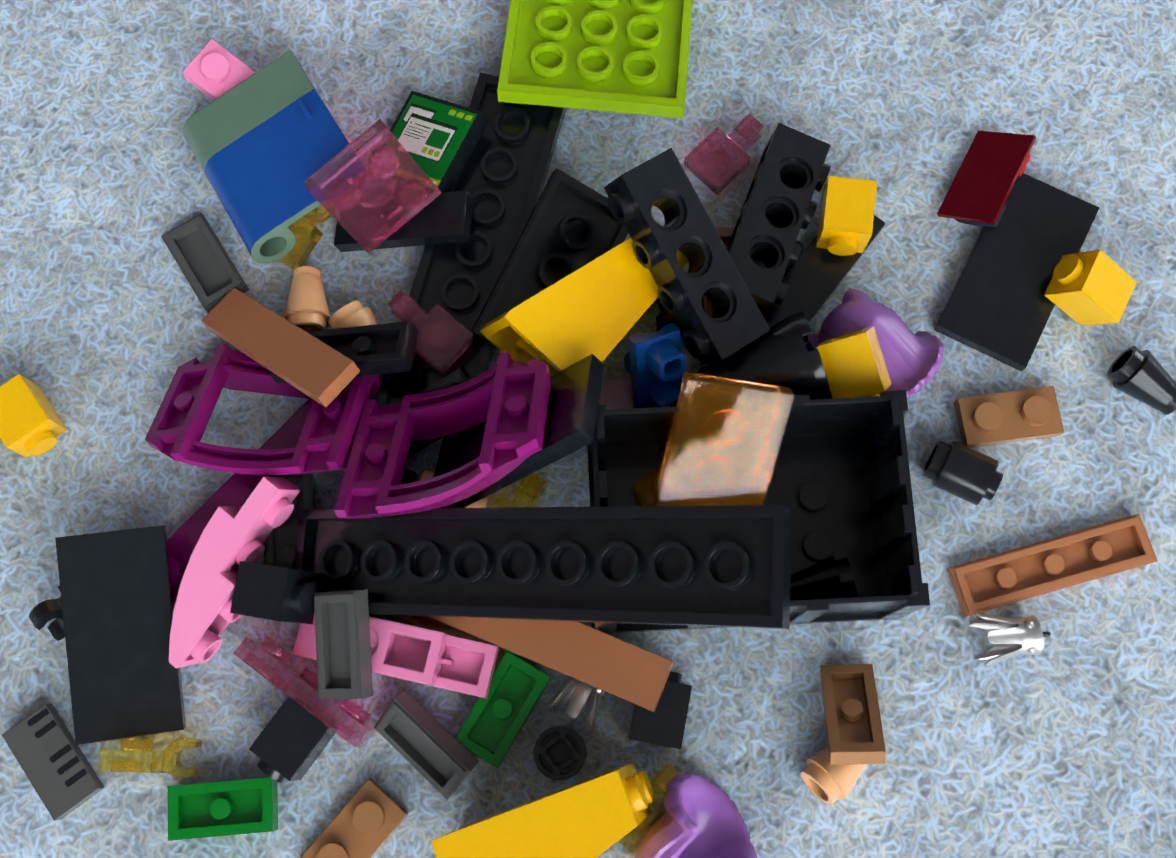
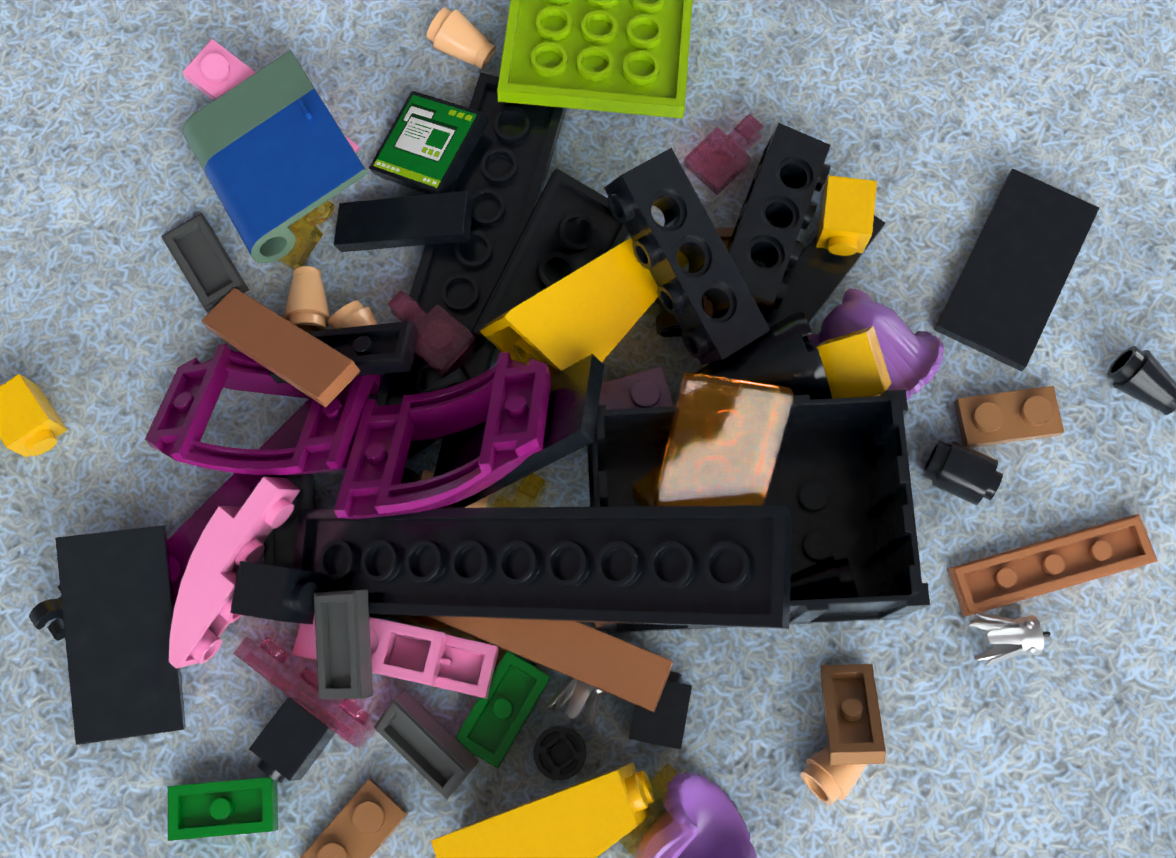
(52, 761): dark grey tile -> none
(139, 757): clear yellow plate -> none
(372, 186): clear pink plate -> none
(459, 38): none -> light nougat cone
(656, 367): blue hips -> none
(986, 178): dark red piece -> none
(1090, 288): yellow brick -> none

